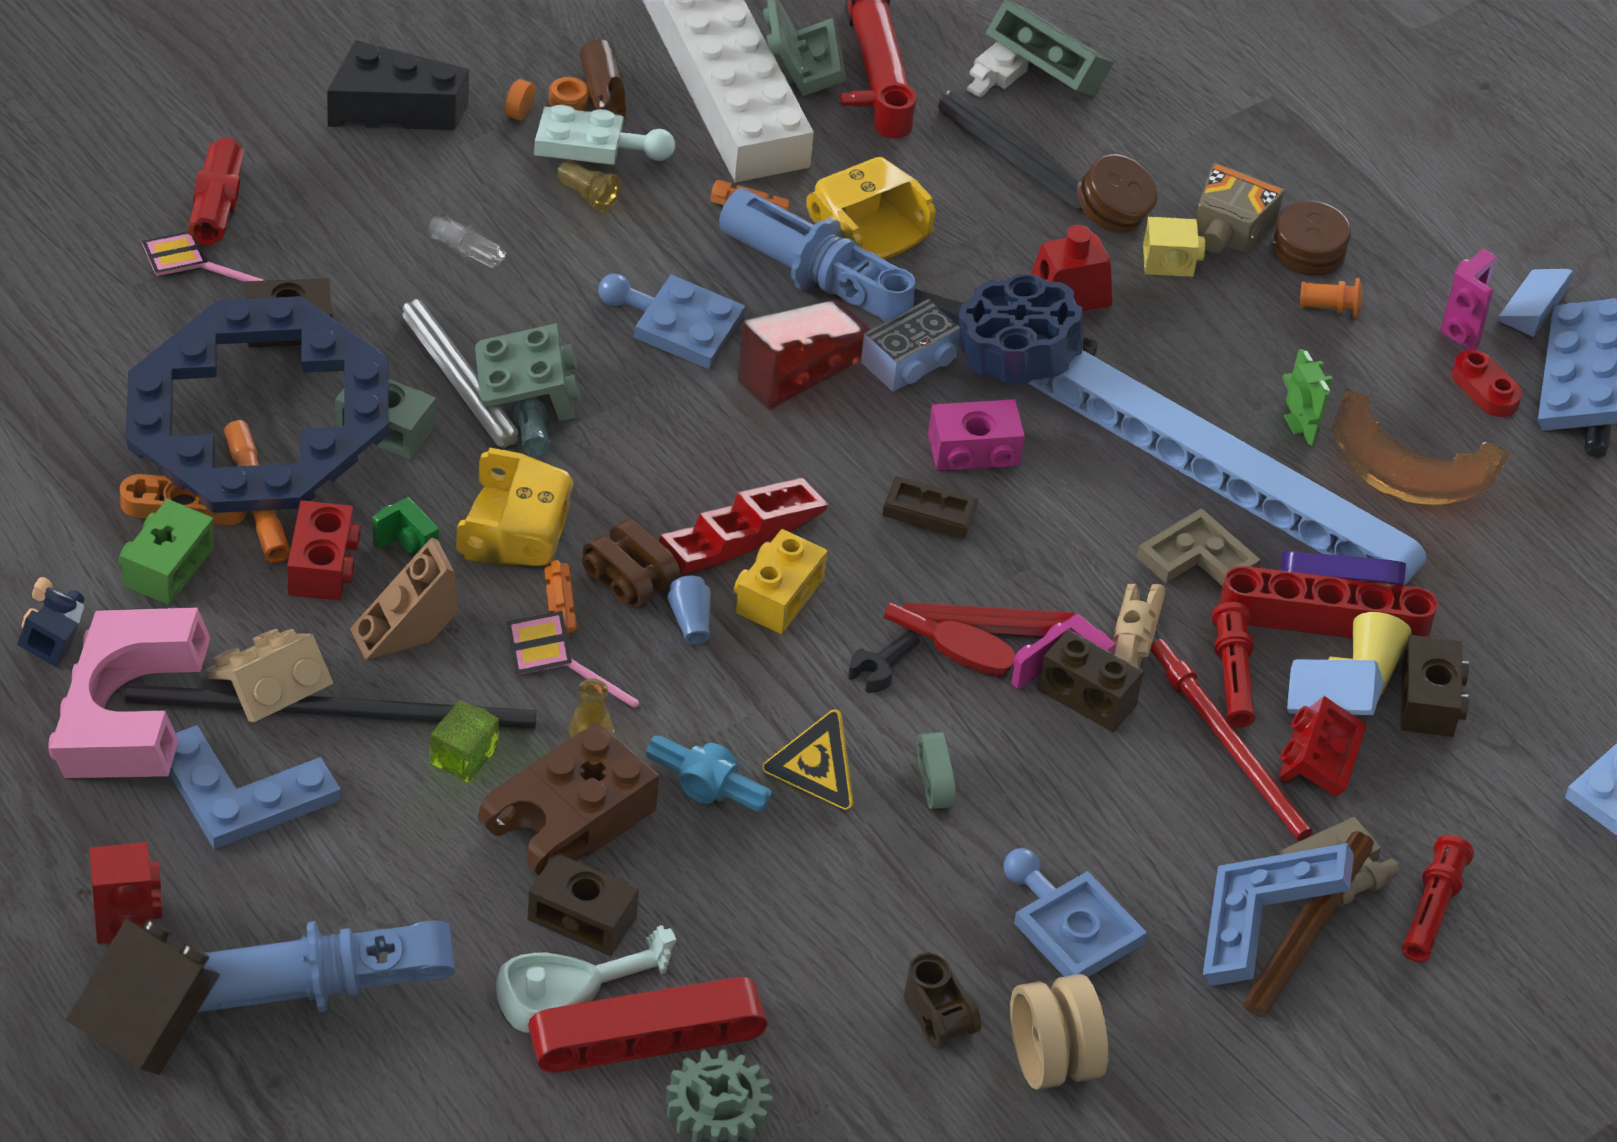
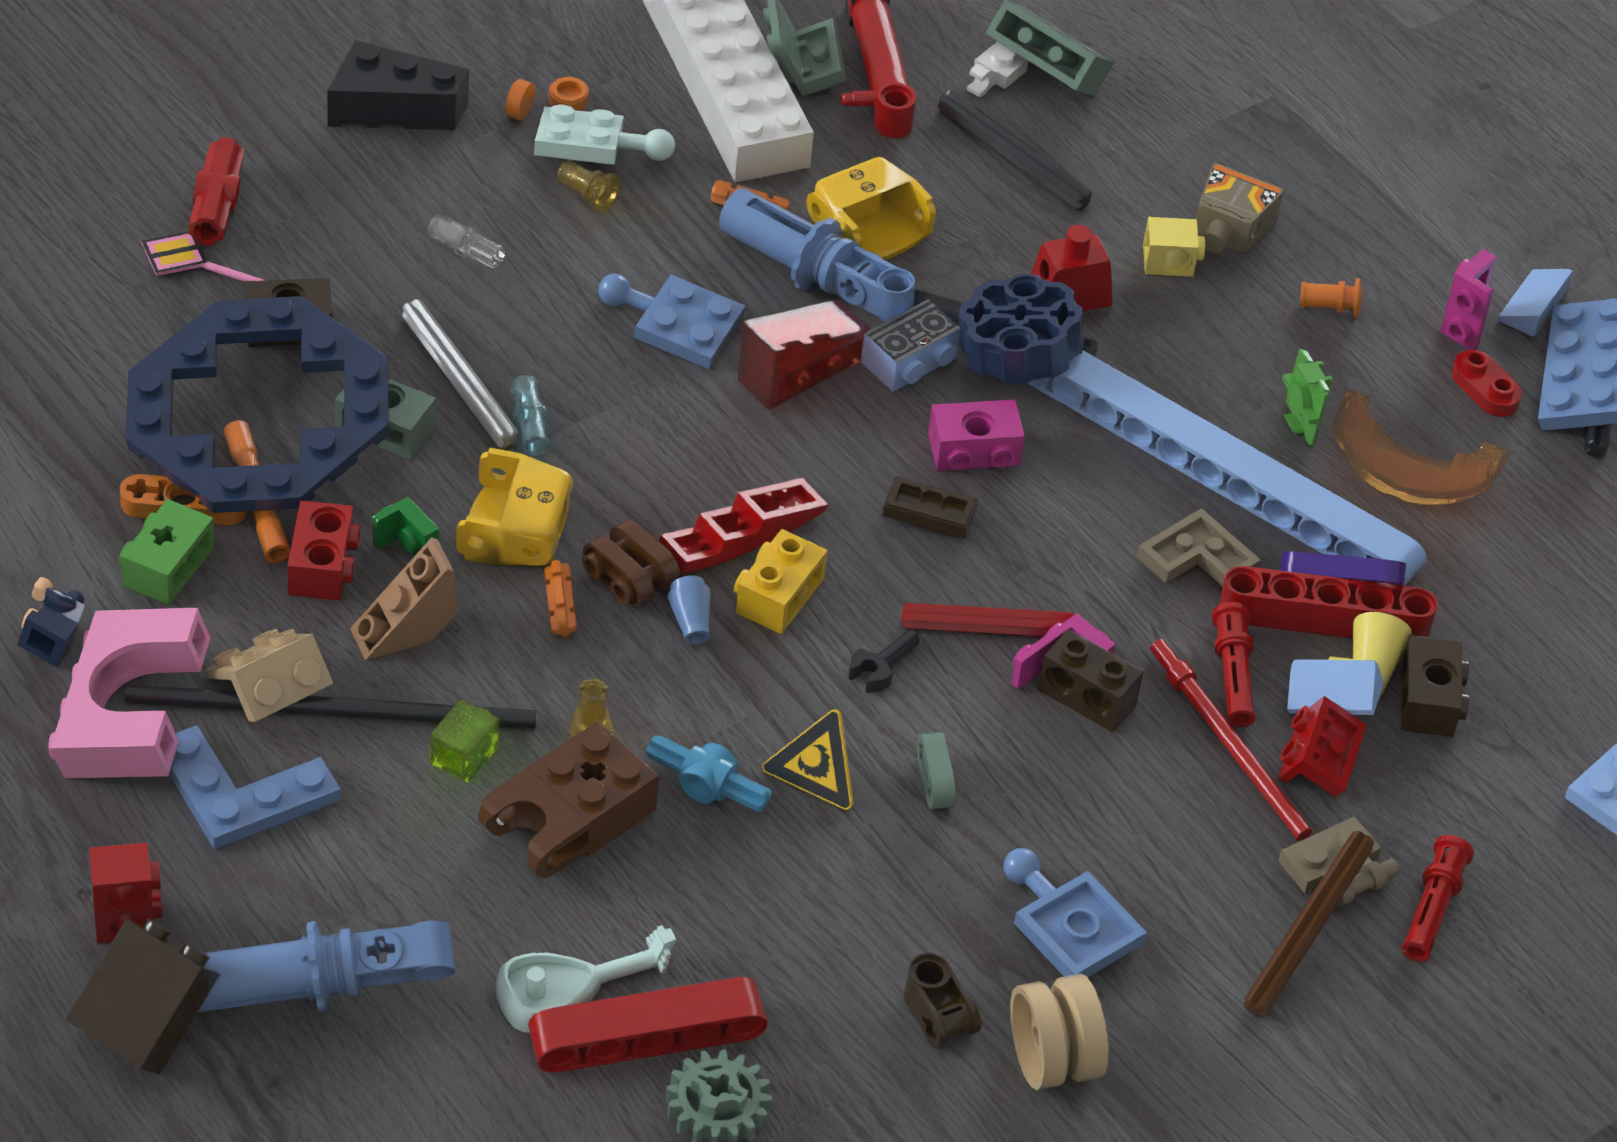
(526, 367): sand green bracket -> none
(543, 644): piece -> none
(583, 904): dark brown brick -> none
(603, 76): reddish brown piece -> none
(958, 641): red piece -> none
(1117, 193): reddish brown head -> none
(1137, 623): tan hinge -> none
(1250, 885): medium blue plate -> none
(1311, 237): reddish brown head -> none

